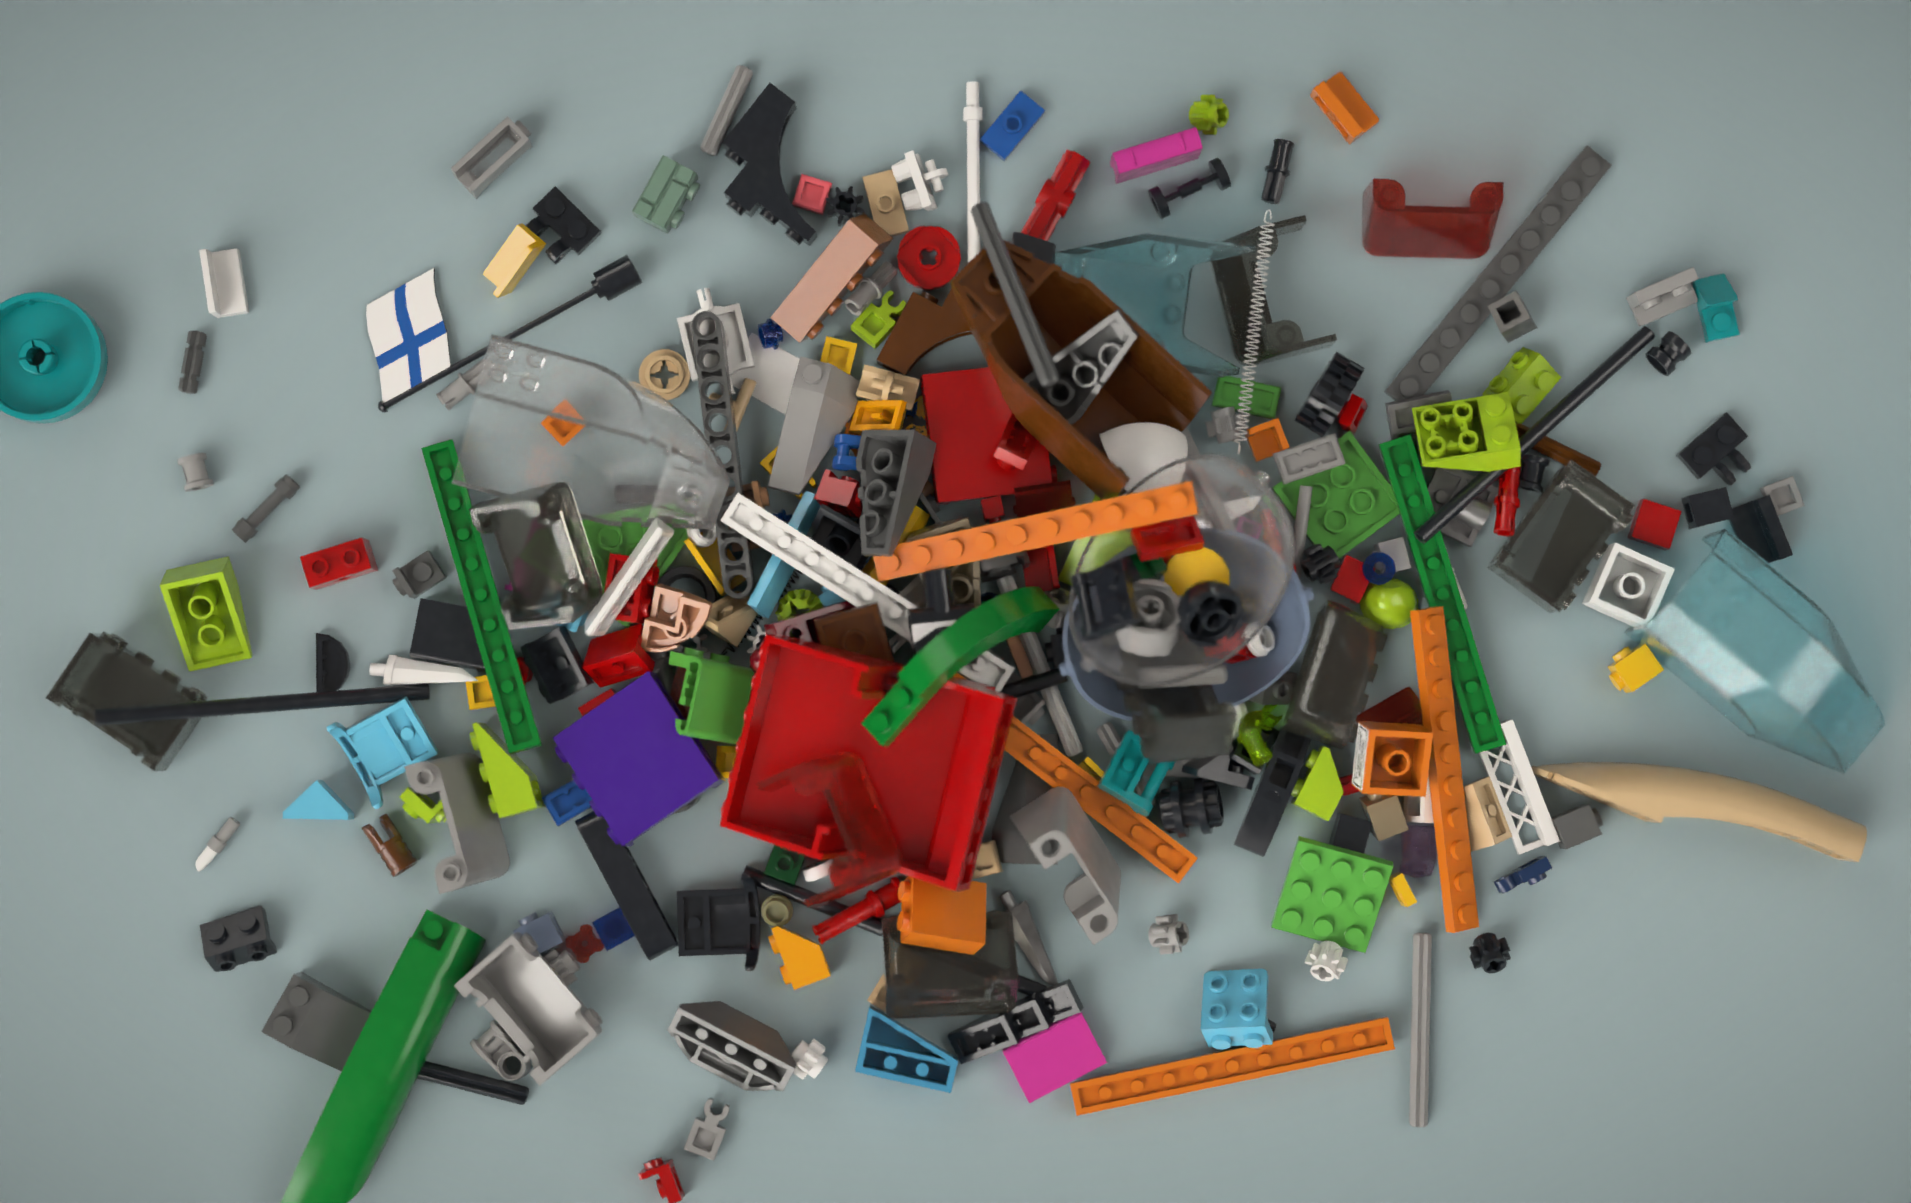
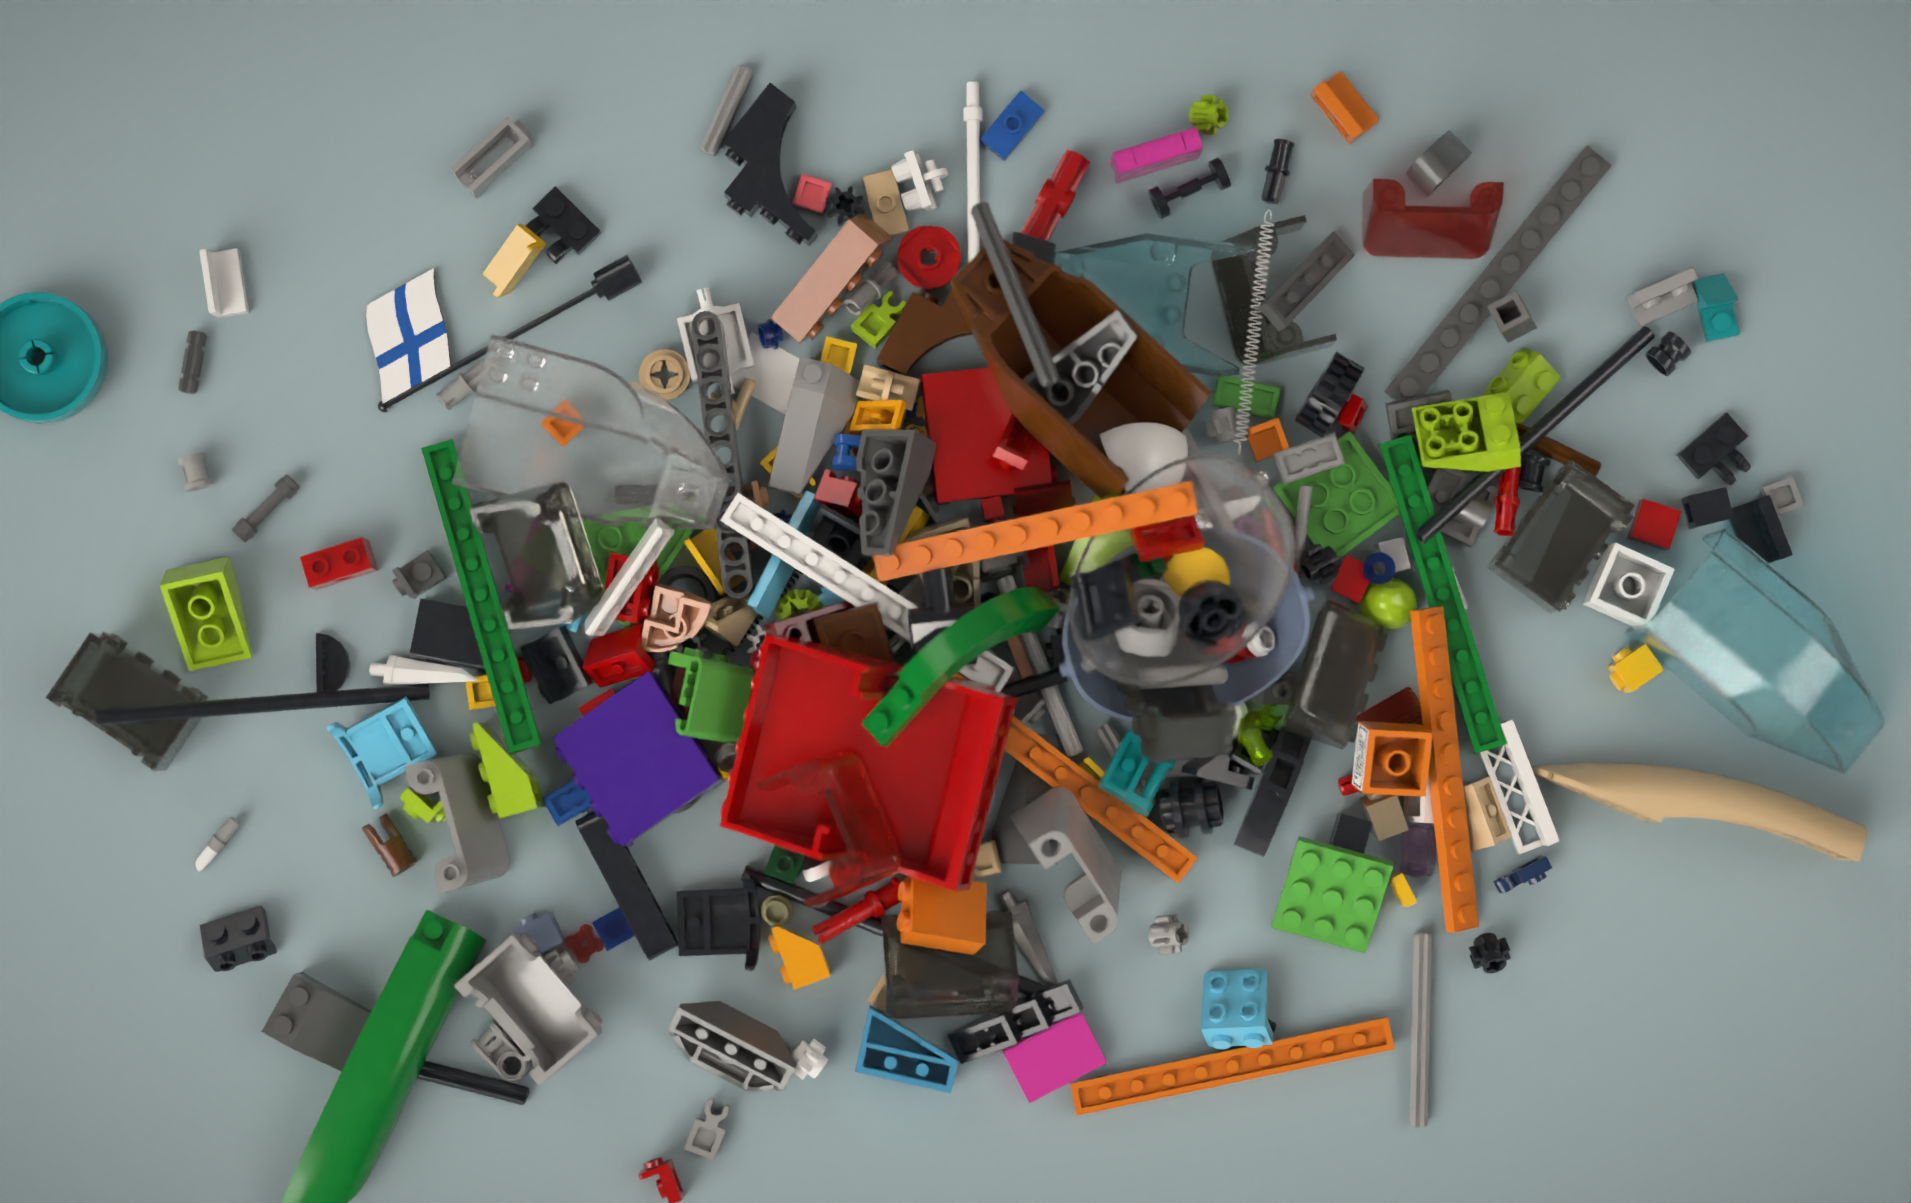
(318, 803): medium azure slope -> none
(666, 195): sand green brick -> none
(698, 540): white plate -> none
(725, 756): none -> light grey plate
(1306, 281): none -> dark grey plate
(1321, 787): lime slope -> none
(1326, 961): white gear -> none
(1438, 162): none -> dark grey beam
(1577, 825): dark grey brick -> none

